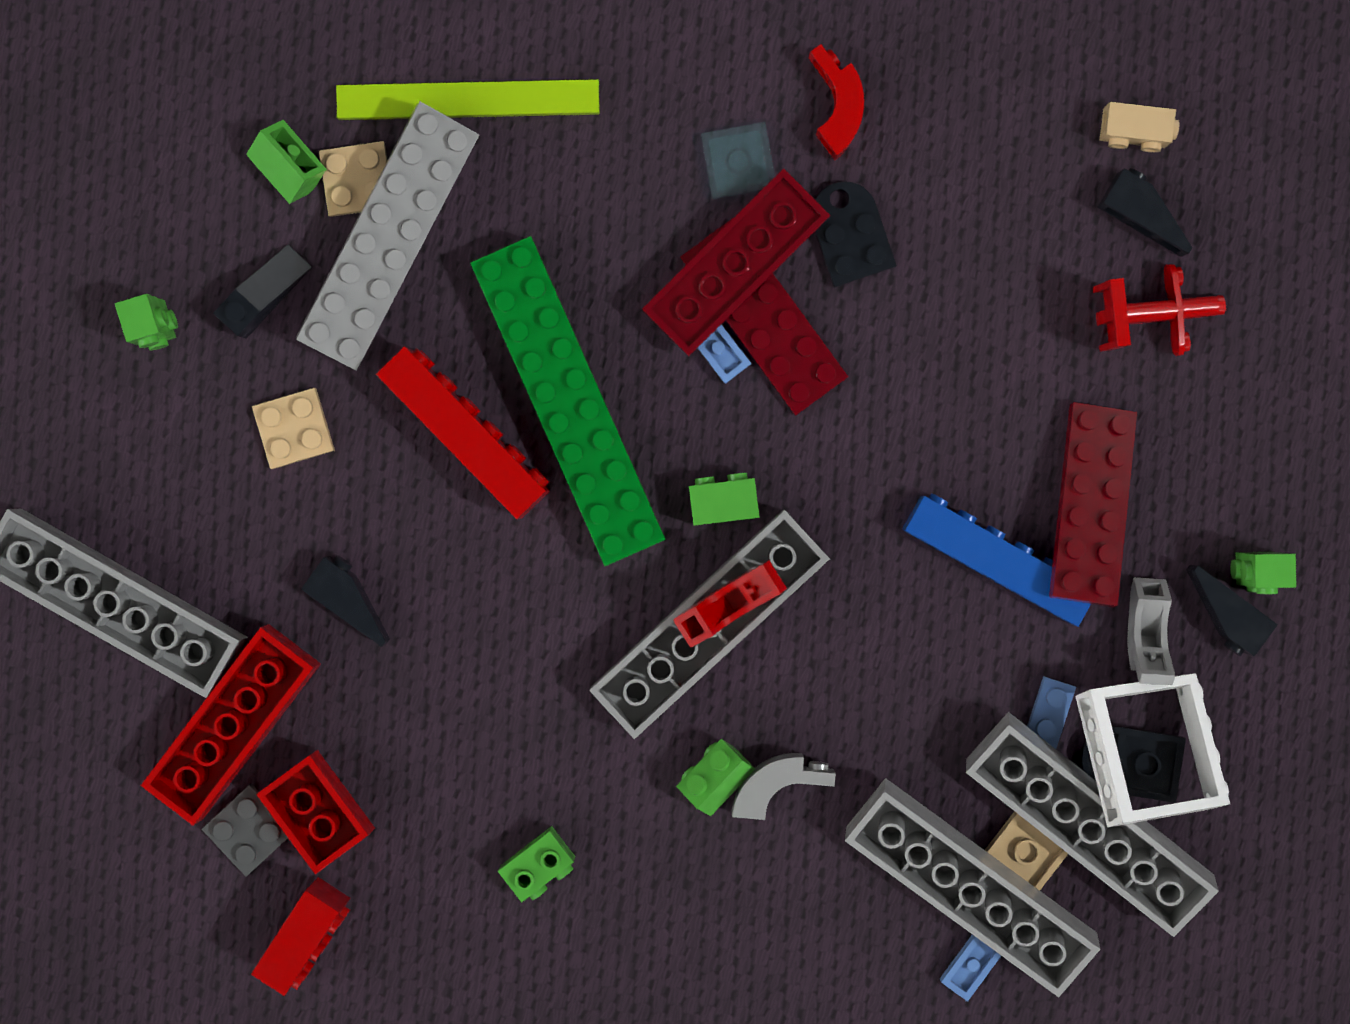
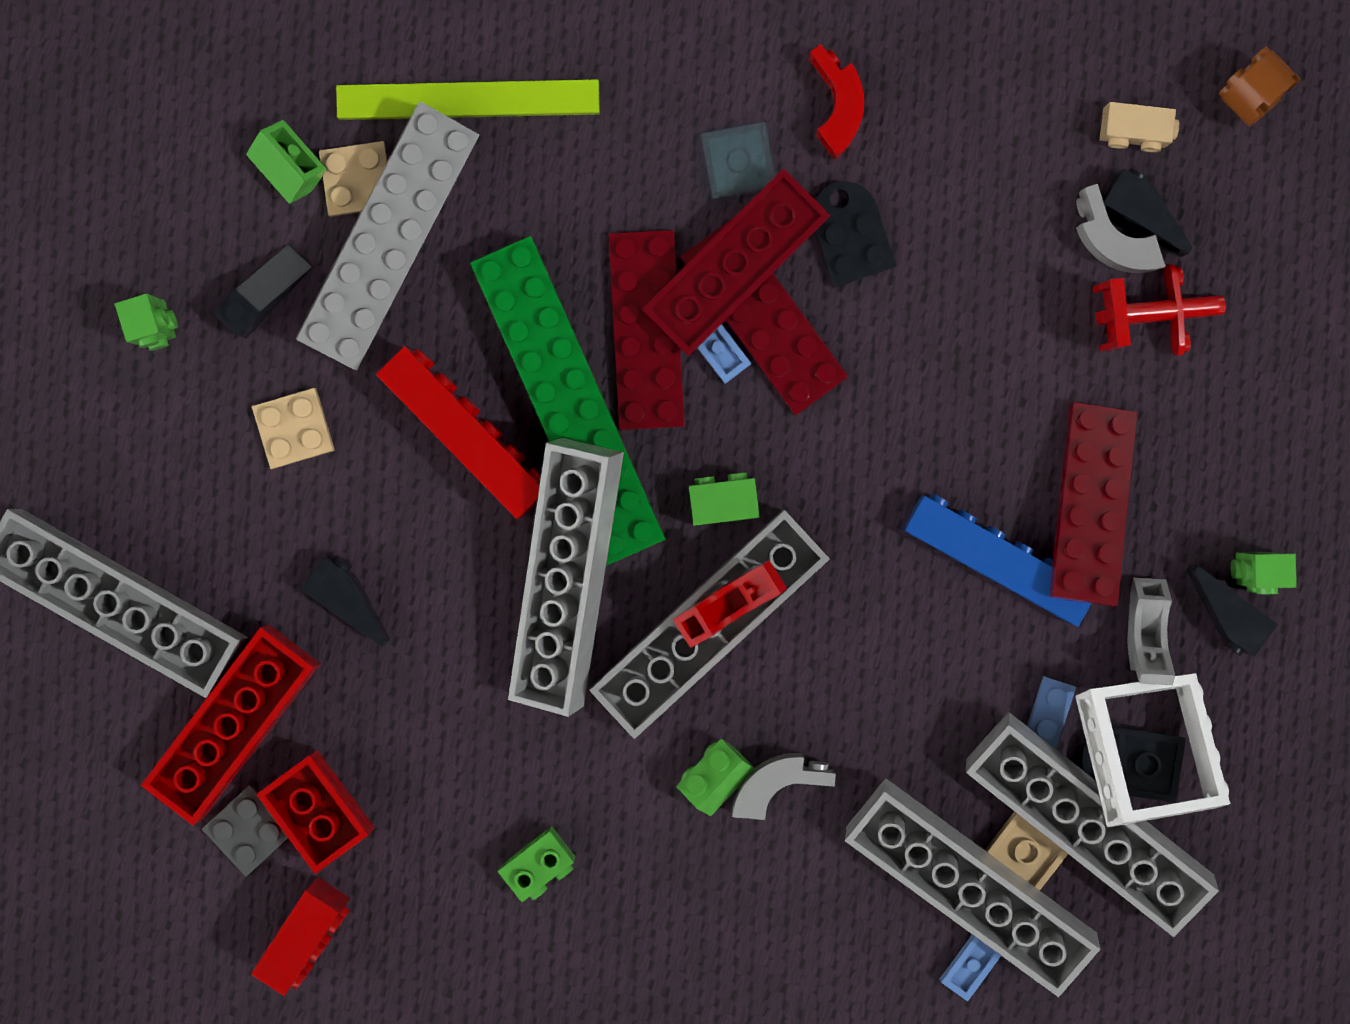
(565, 575): none -> light grey brick
(644, 355): none -> dark red plate
(1110, 245): none -> light grey arch
(1258, 87): none -> dark orange brick

